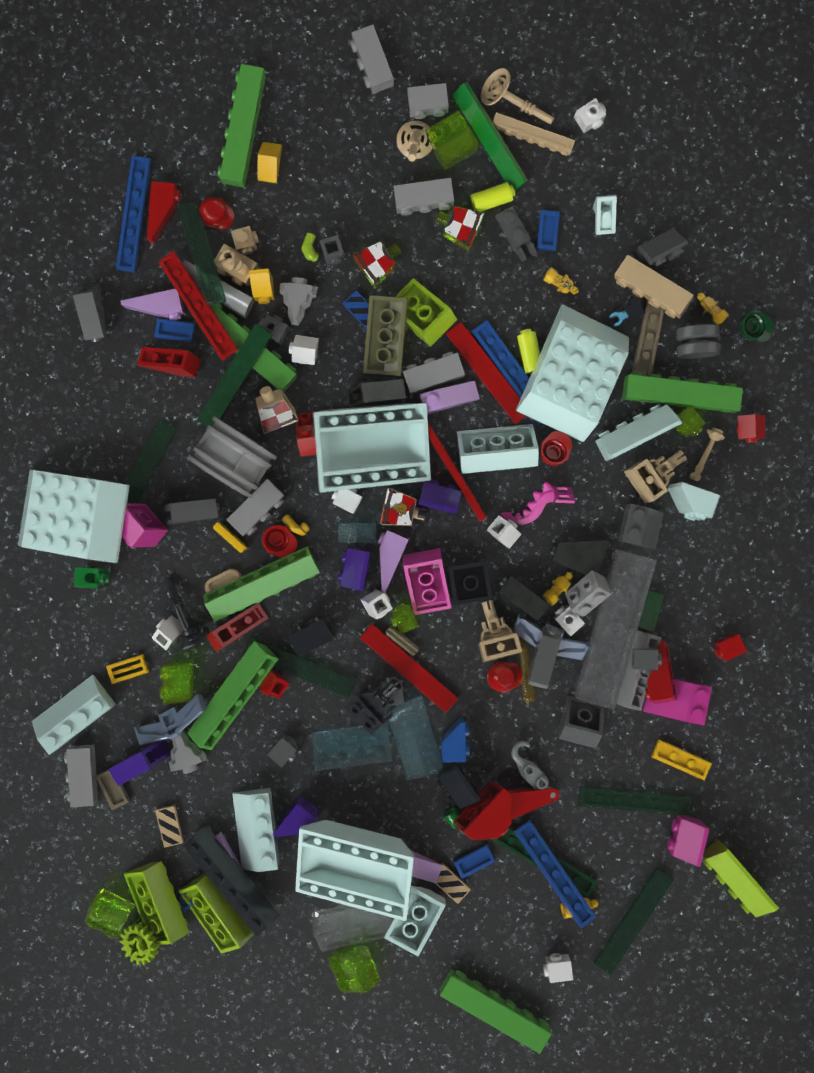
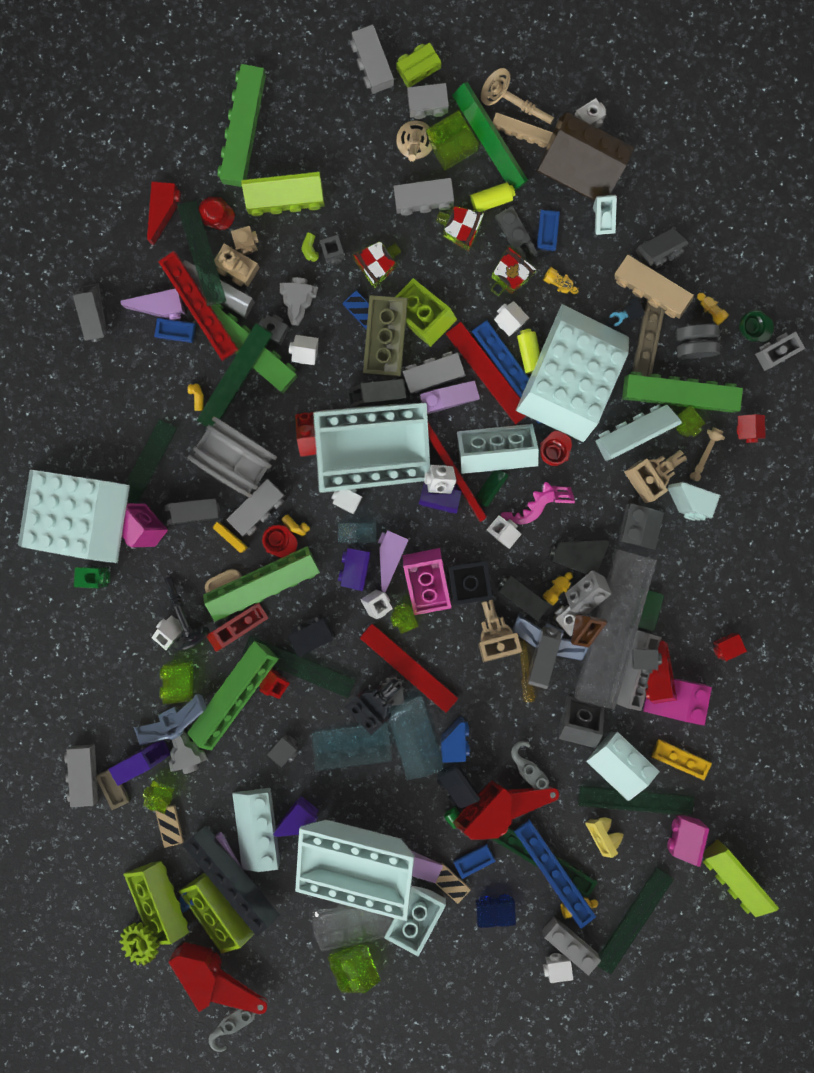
(72, 714): light aqua slope -> none
(109, 913): clear neon green slope -> none
(133, 214): blue tile -> none
(143, 664): yellow tile -> none
(157, 797): none -> clear neon green brick
(169, 361): red slope -> none
(198, 396): none -> yellow arm
(205, 982): none -> red slope
(262, 285): yellow slope -> none
(269, 162): yellow slope -> none
(275, 409): torso -> none
(283, 193): none -> lime slope
(400, 509): torso -> none
(403, 641): dark tan axle -> none
(418, 64): none -> lime brick
(440, 479): none -> white brick
(491, 487): none -> dark green slope
(495, 911): none -> clear blue brick
(495, 1011): bright green brick -> none
(504, 676): red hat -> none
(510, 318): none -> white brick
(511, 272): none -> torso
(571, 945): none -> light grey brick
(584, 157): none -> dark brown slope
(586, 630): none -> reddish brown slope
(606, 843): none -> light yellow tile
(622, 765): none -> light aqua slope
(783, 349): none -> light grey brick

